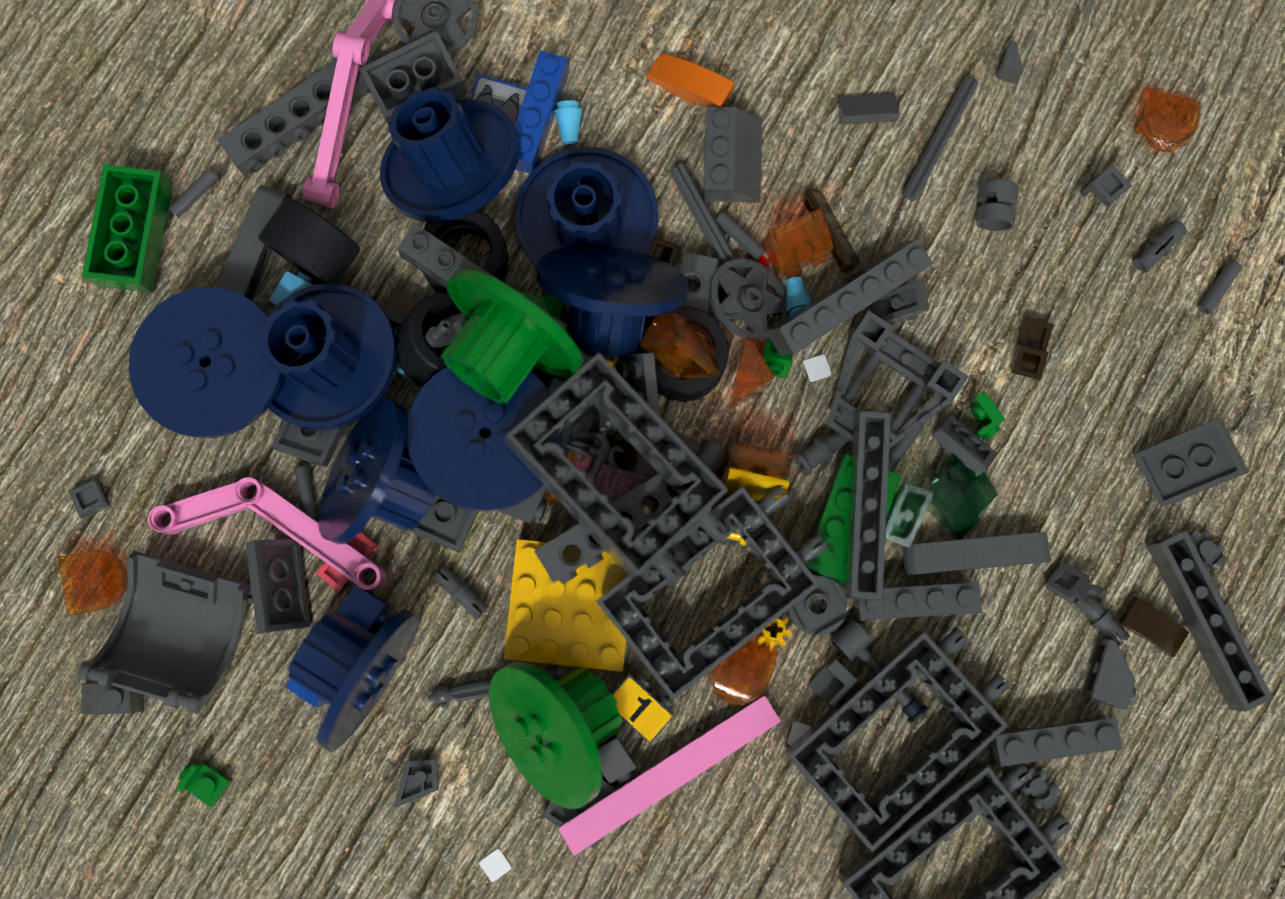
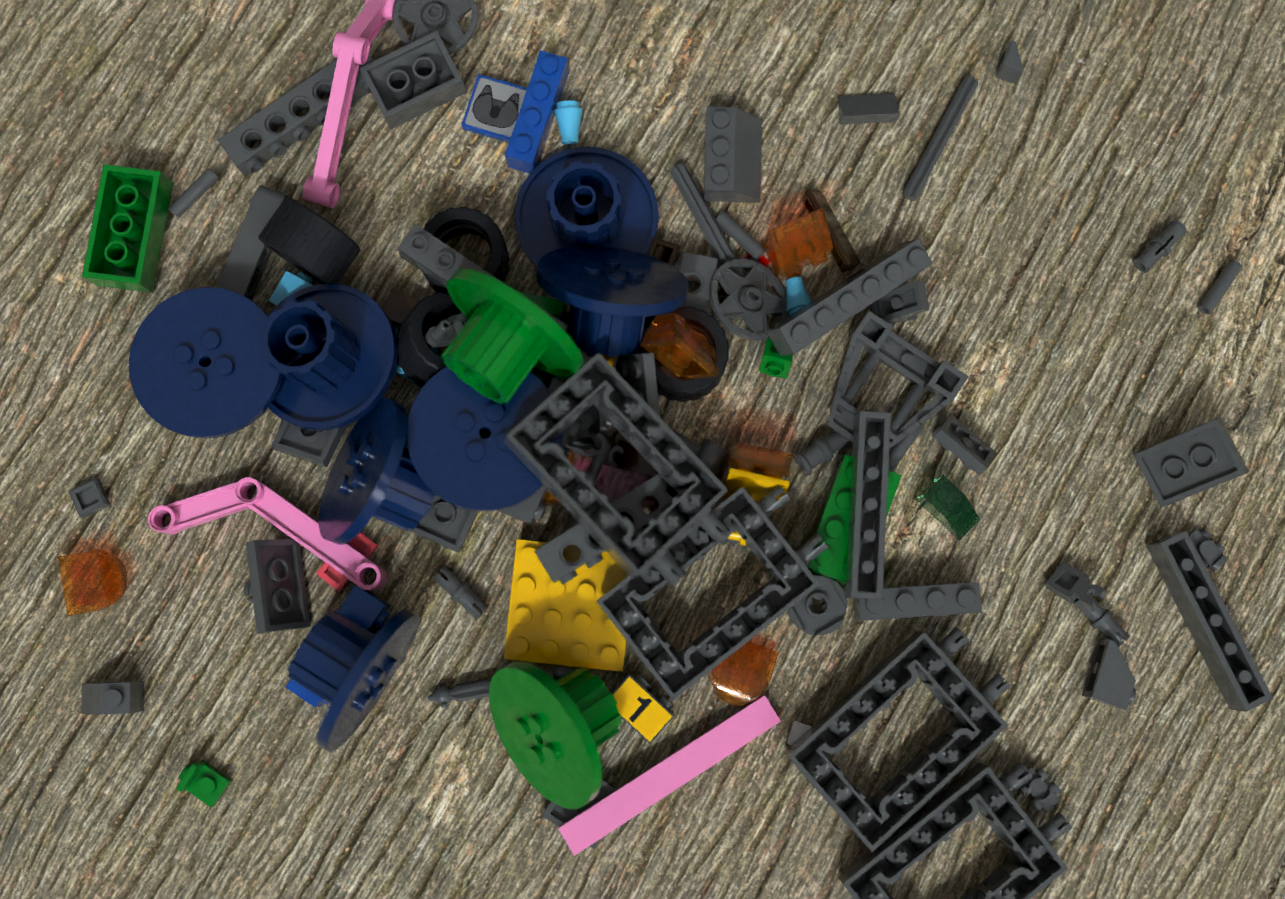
(172, 633): dark grey hinge -> none
(305, 491): dark grey piece -> none
(418, 780): dark grey piece -> none
(447, 155): dark blue piece -> none
(495, 865): white sticker -> none
(616, 760): dark grey slope -> none
(690, 81): orange slope -> none
(752, 376): clear orange slope -> none
(780, 628): yellow gear -> none
(817, 368): white sticker -> none
(832, 682): dark grey panel -> none
(854, 642): dark grey piece -> none
(907, 513): clear green slope -> none
(974, 486): clear green slope -> none
(976, 553): dark grey beam -> none
(985, 411): green bracket -> none
(997, 202): dark grey wheel -> none
(1031, 348): dark brown slope -> none
(1055, 741): dark grey arch -> none
(1108, 186): dark grey panel -> none
(1154, 626): dark brown slope -> none
(1166, 119): clear orange slope -> none

